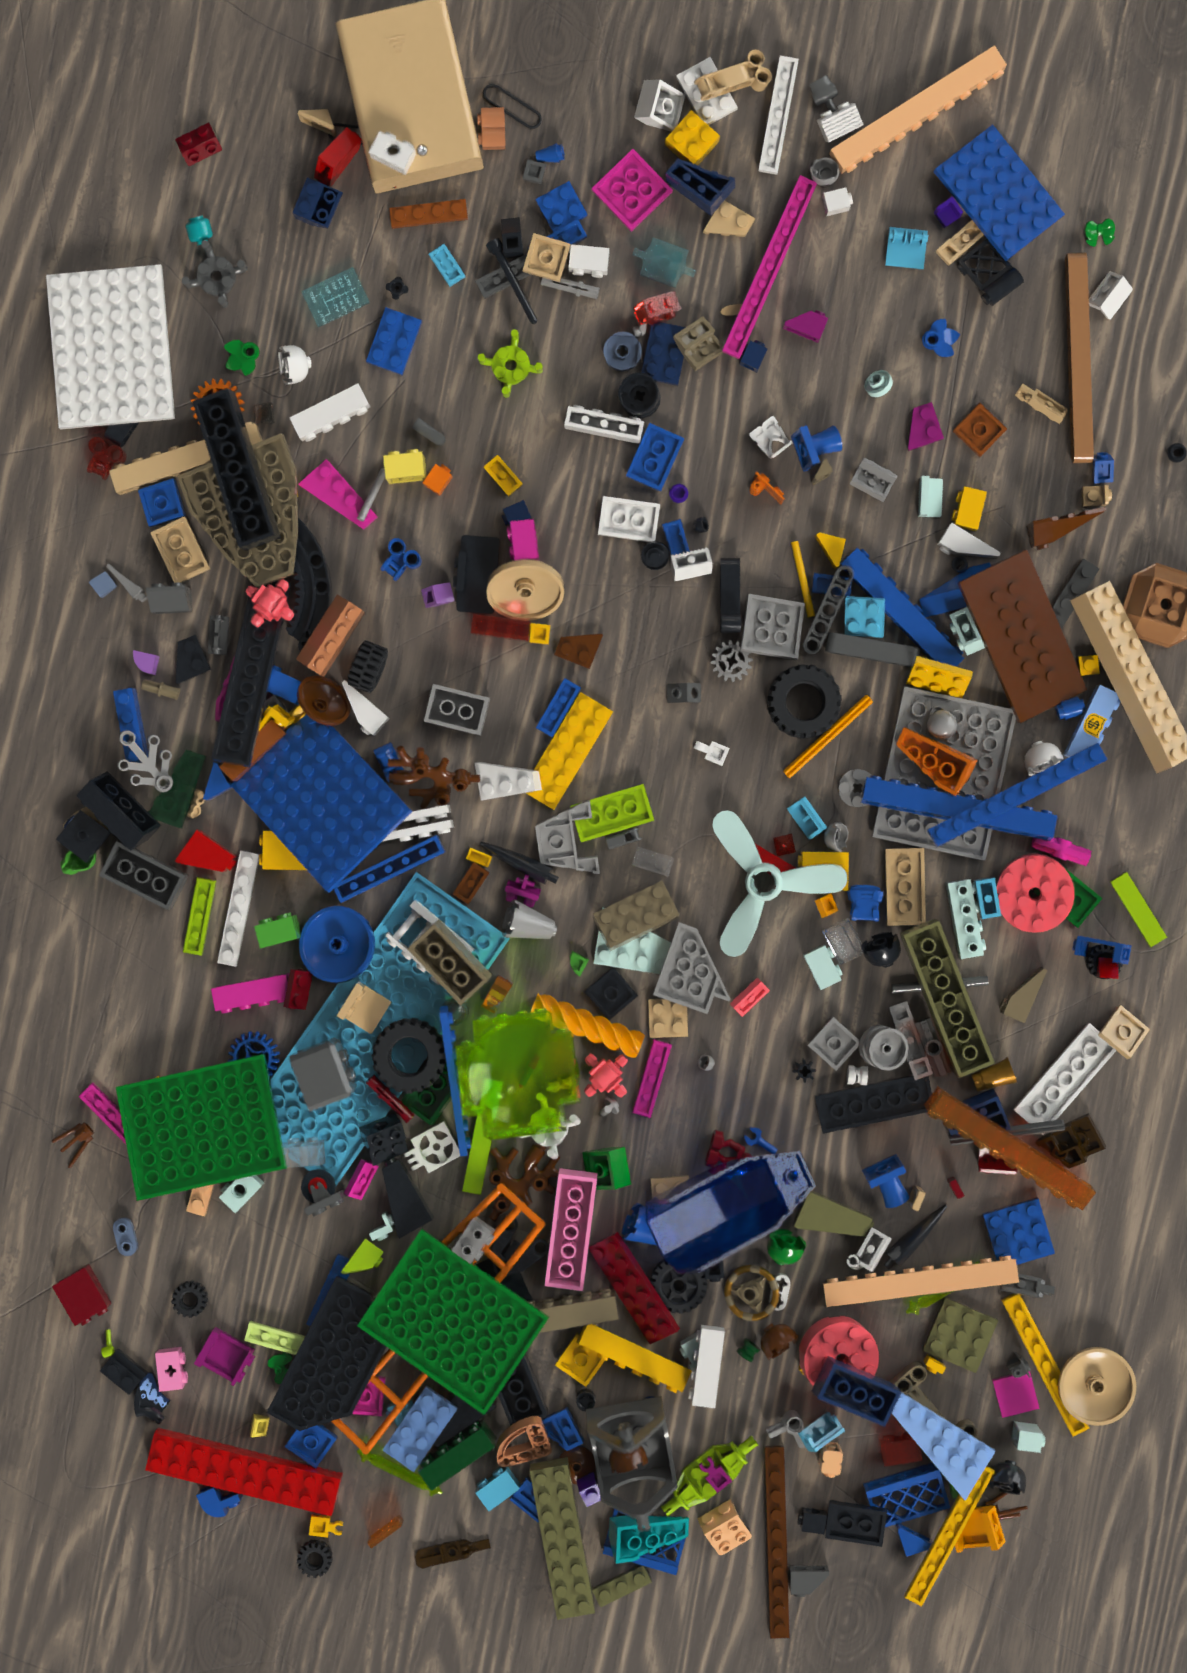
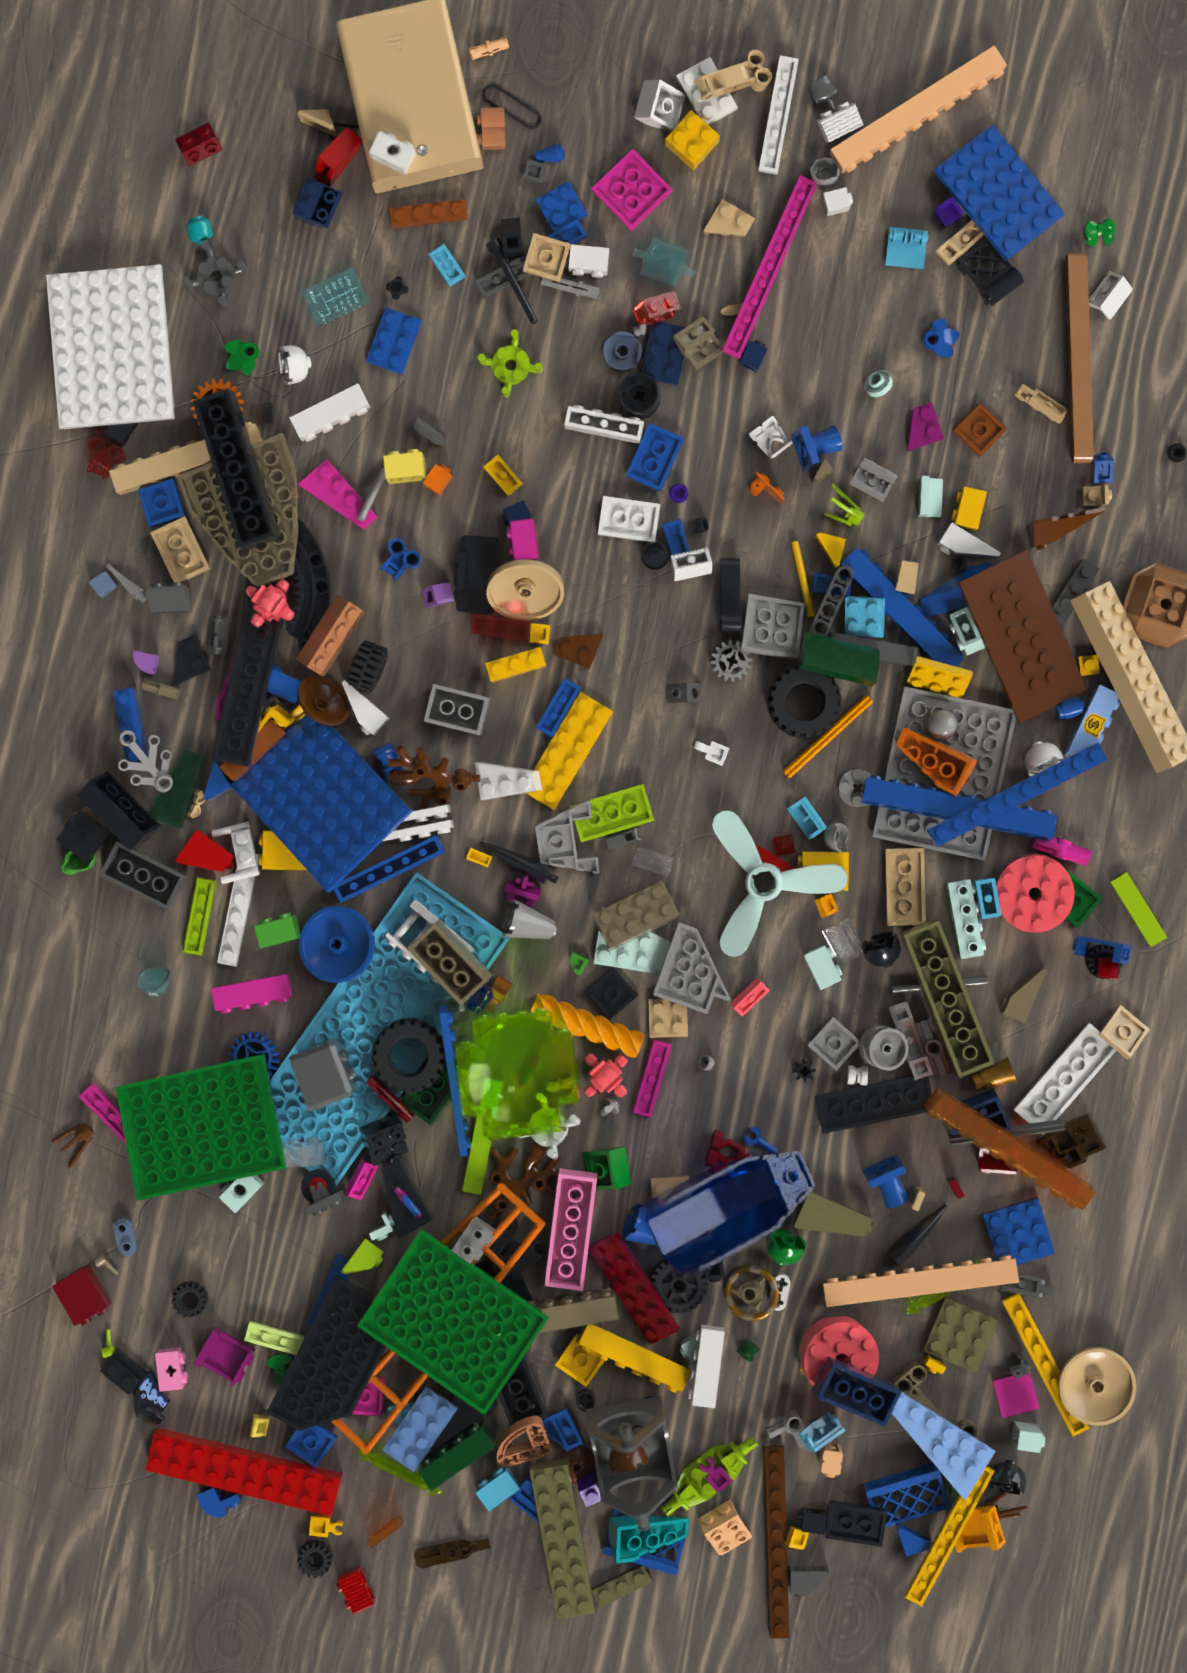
(103, 1260): none -> dark tan hand
(154, 981): none -> clear light blue helmet
(200, 1200): light nougat plate -> none
(243, 850): none -> white plate
(298, 989): dark red bracket -> none
(356, 1590): none -> red brick
(364, 1007): tan bracket -> none
(407, 1202): none -> blue piece
(420, 1155): white piece -> none
(471, 883): reddish brown plate -> none
(480, 999): none -> brick
(489, 48): none -> light nougat pin
(515, 664): none -> yellow brick
(700, 185): dark blue wedge -> none
(777, 1340): reddish brown cylinder -> none
(796, 1538): none -> yellow plate
(808, 325): magenta slope -> none
(839, 659): none -> dark green slope
(853, 514): none -> lime plant
(864, 902): blue piece -> none
(870, 1251): white hinge -> none
(899, 1449): clear red brick -> none
(907, 576): none -> tan slope

